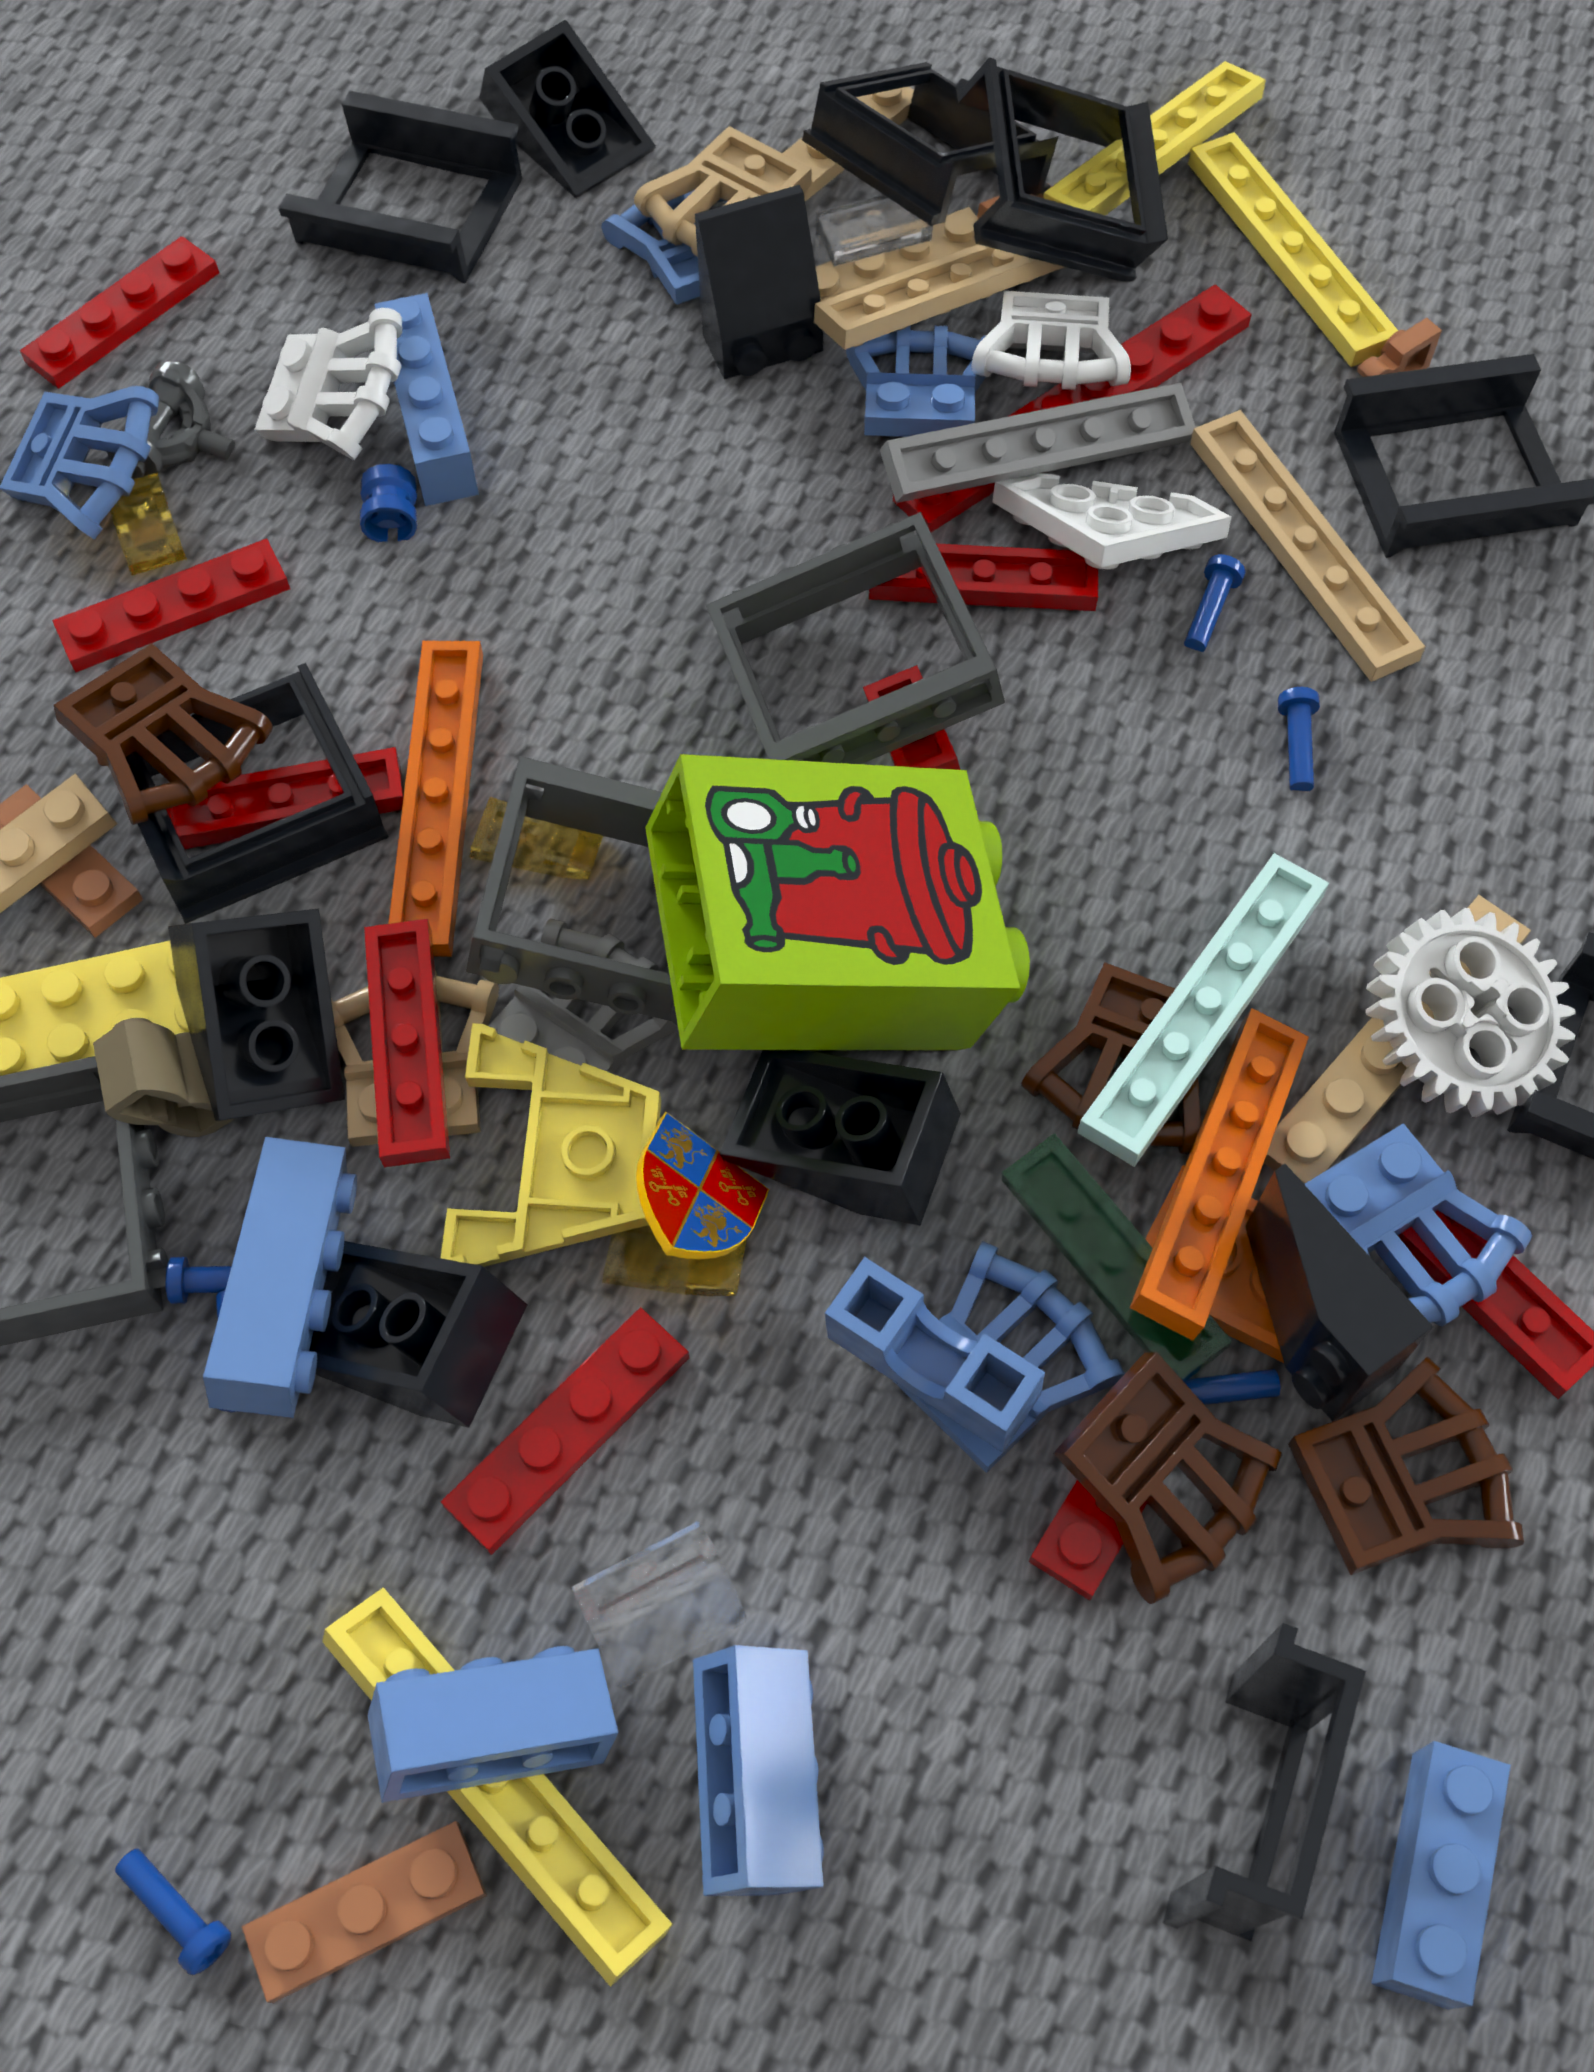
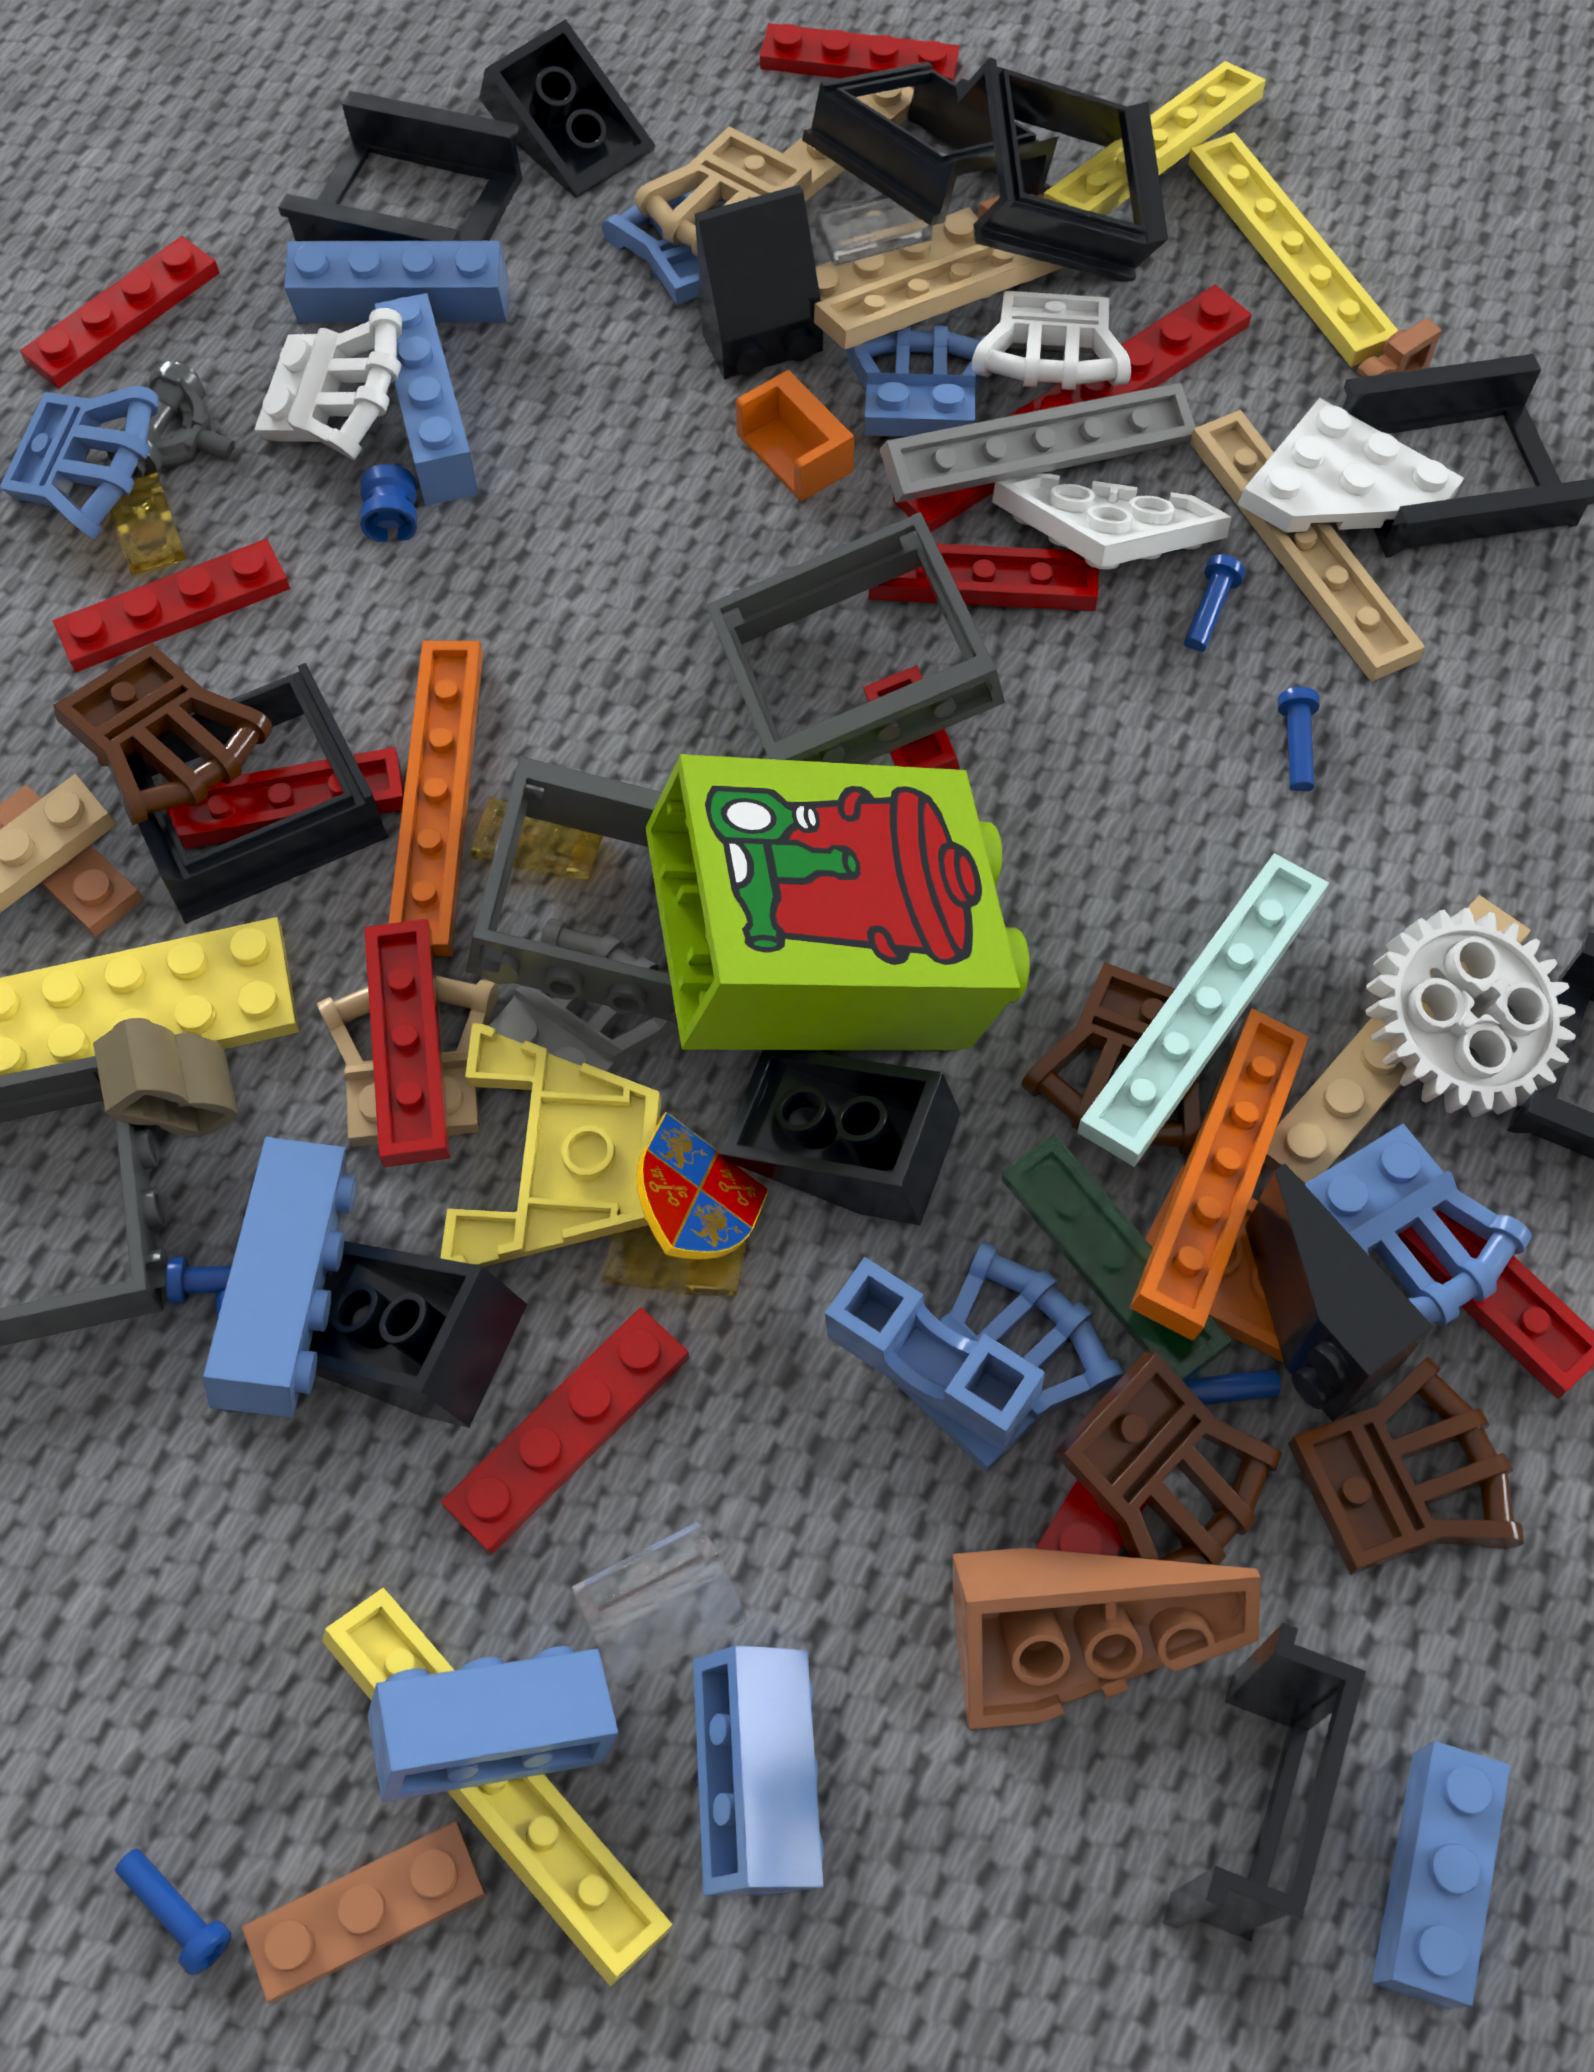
(259, 1011): black slope -> none
(349, 277): none -> medium blue brick
(795, 435): none -> orange panel
(849, 54): none -> red plate
(1070, 1624): none -> nougat wedge
(1342, 474): none -> white plate

